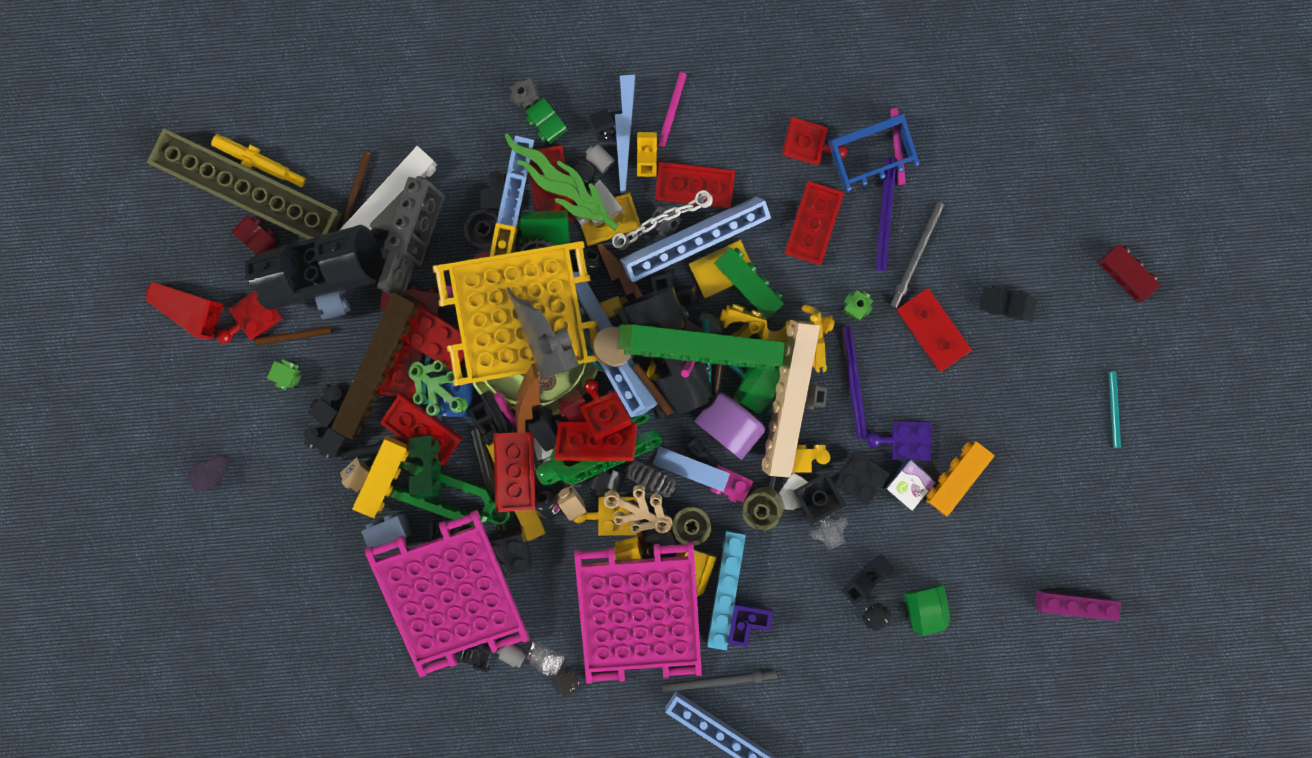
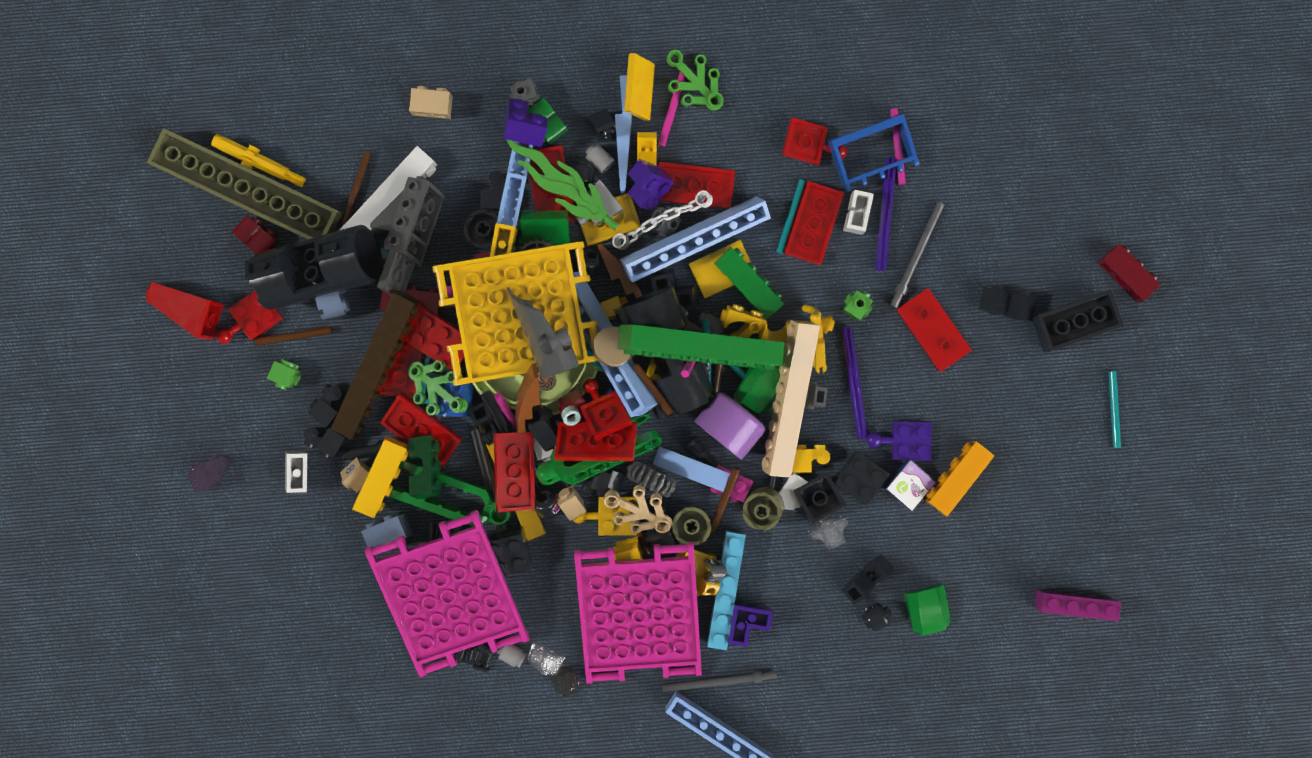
(295, 471): none -> white brick
(431, 102): none -> tan brick
(523, 126): none -> dark purple brick
(568, 411): none -> light aqua axle
(639, 87): none -> yellow tile
(650, 184): none -> dark purple brick
(697, 82): none -> bright green plant
(710, 584): none -> leg
(724, 499): none -> reddish brown piece
(791, 216): none -> teal piece
(858, 213): none -> white piece
(1077, 321): none -> black brick

